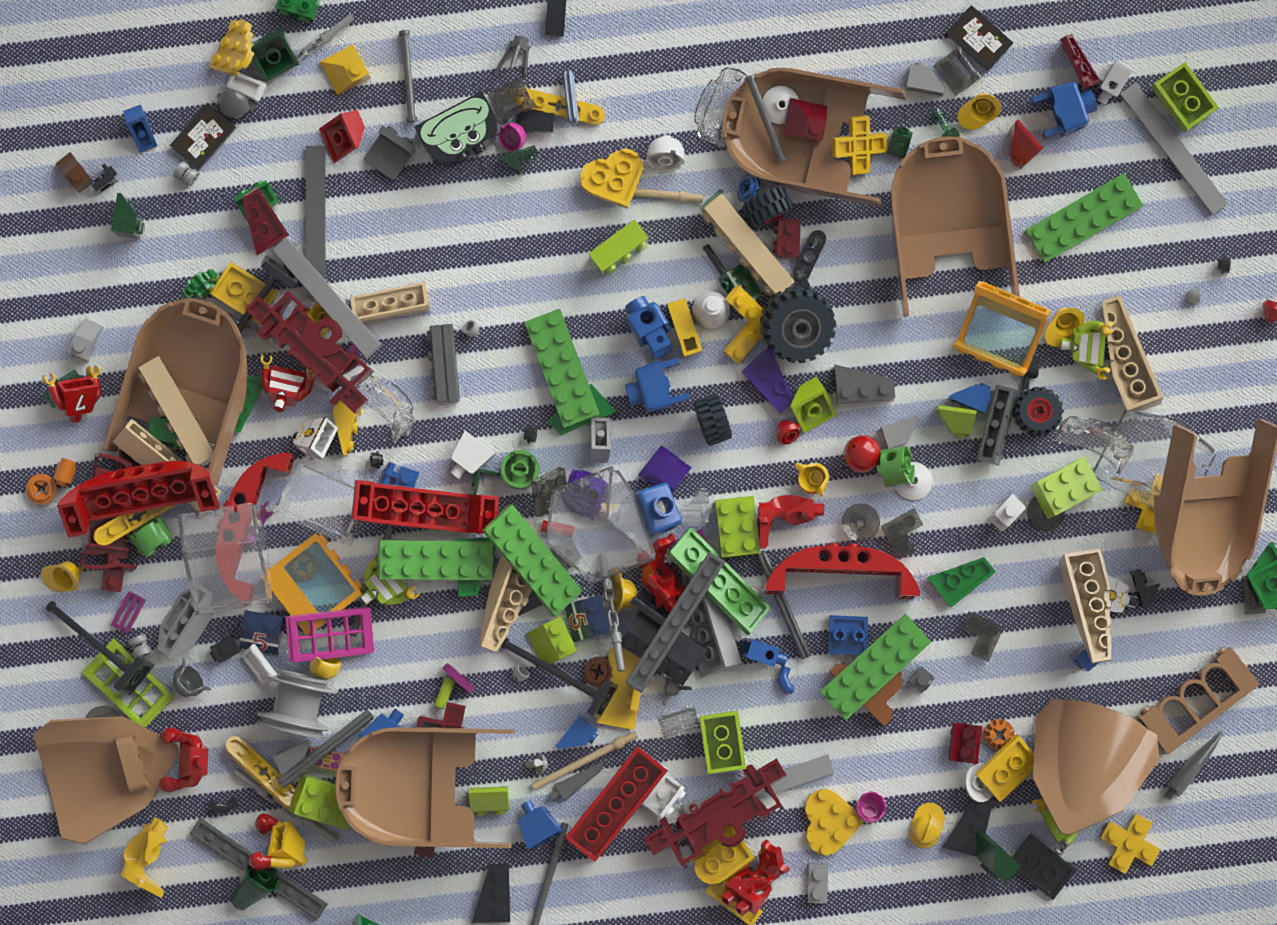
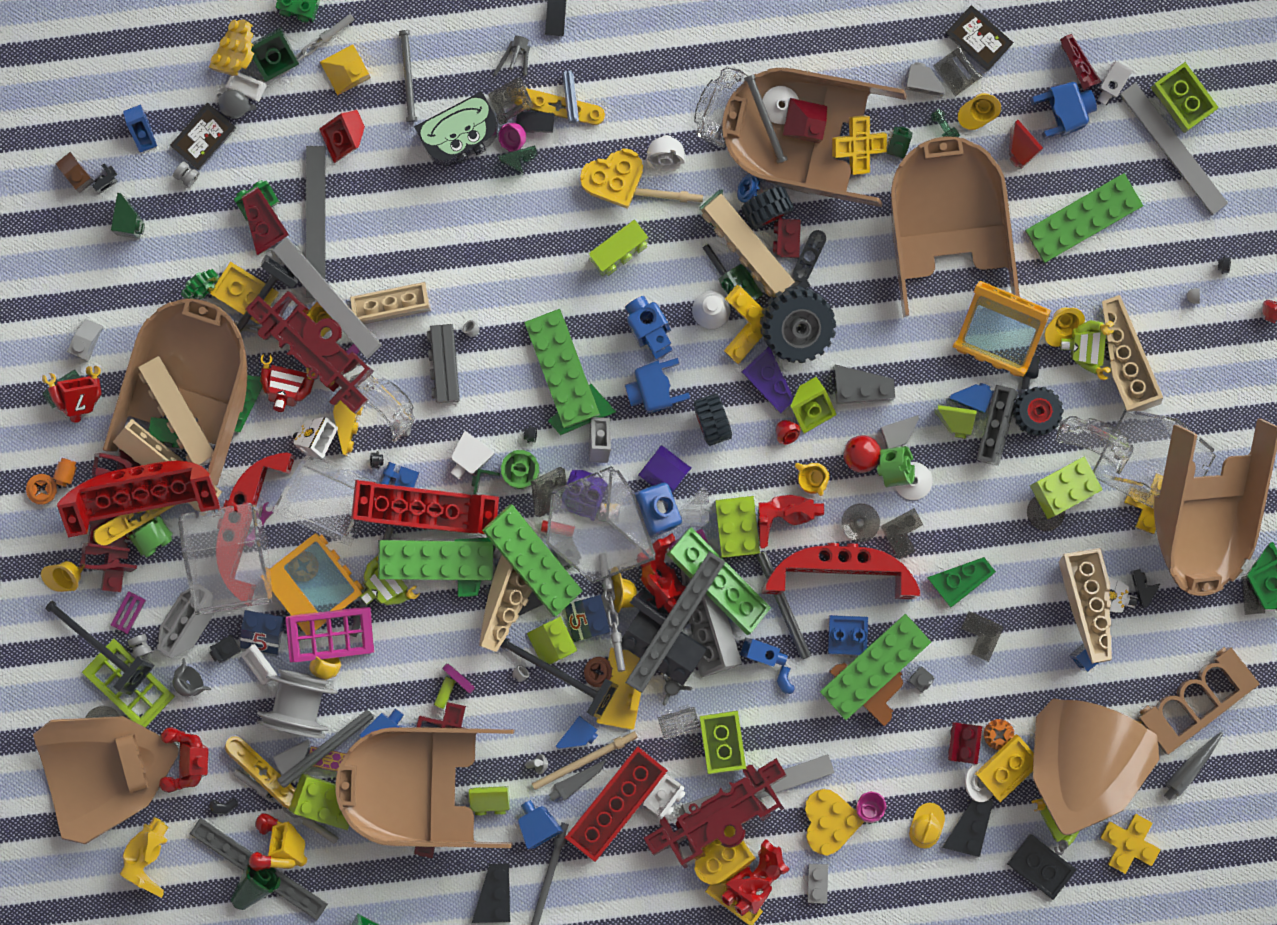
(390, 152): dark grey bracket -> none
(684, 328): yellow slope -> none
(995, 859): dark green slope -> none
(1007, 512): white torso -> none

